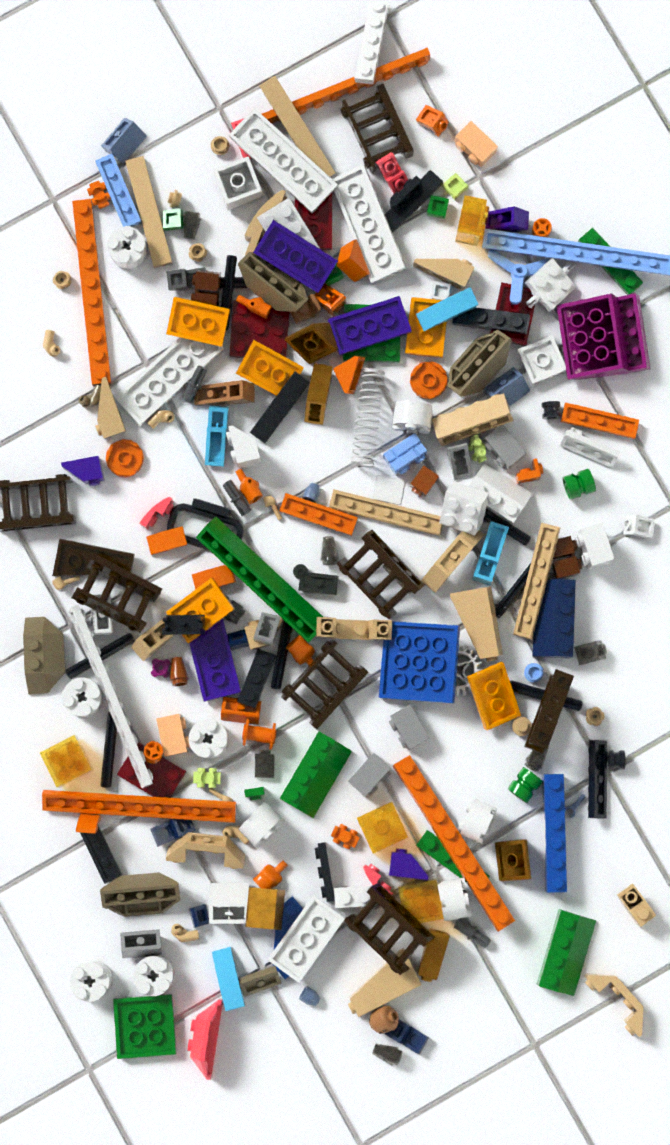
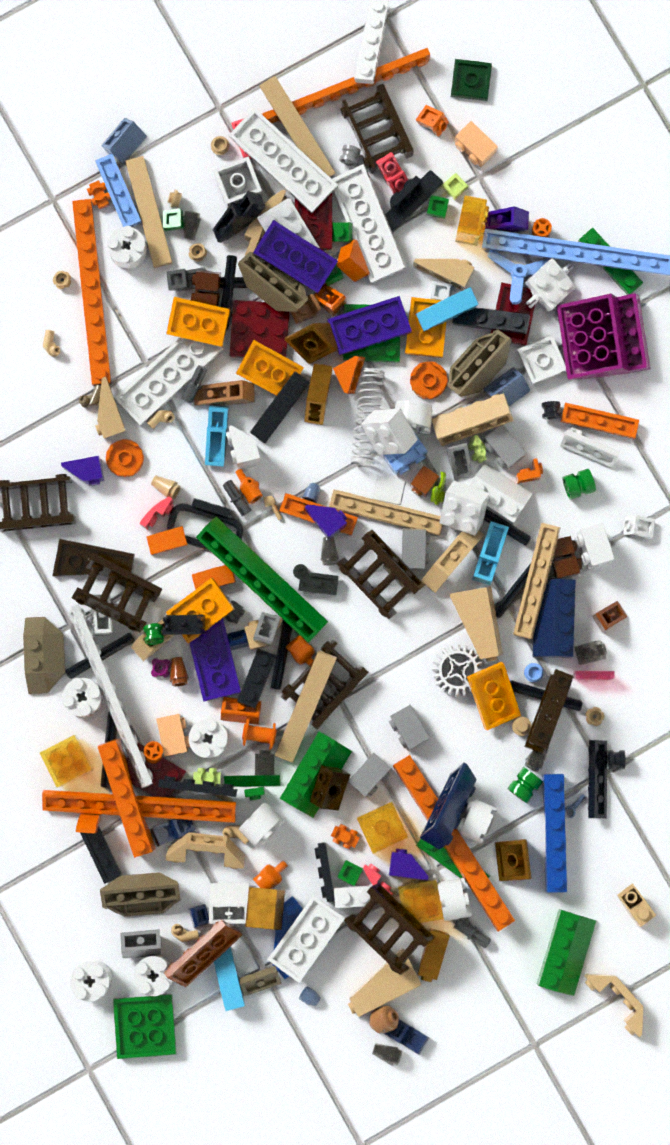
(60, 584): tan hand -> none
(124, 795): none -> orange arch
(153, 634): none -> green wheel
(166, 486): none -> tan cone
(189, 785): none -> black plate
(203, 953): none -> dark orange plate
(205, 1038): coral wedge -> none
(238, 216): none -> black slope
(253, 780): none -> green sticker
(255, 305): orange piece -> none
(305, 706): none -> tan tile
(327, 519): none -> dark purple slope
(330, 788): none -> dark brown brick
(342, 232): none -> green plate
(350, 155): none -> light grey wheel
(350, 873): none -> green plate
(354, 629): tan slope -> none
(389, 431): none -> white brick
(414, 547): none -> light grey brick
(420, 662): blue plate -> none
(438, 494): none -> lime plate
(449, 807): none -> dark blue slope
(471, 79): none -> dark green tile
(594, 675): none -> clear pink tile
(609, 616): none -> dark orange slope

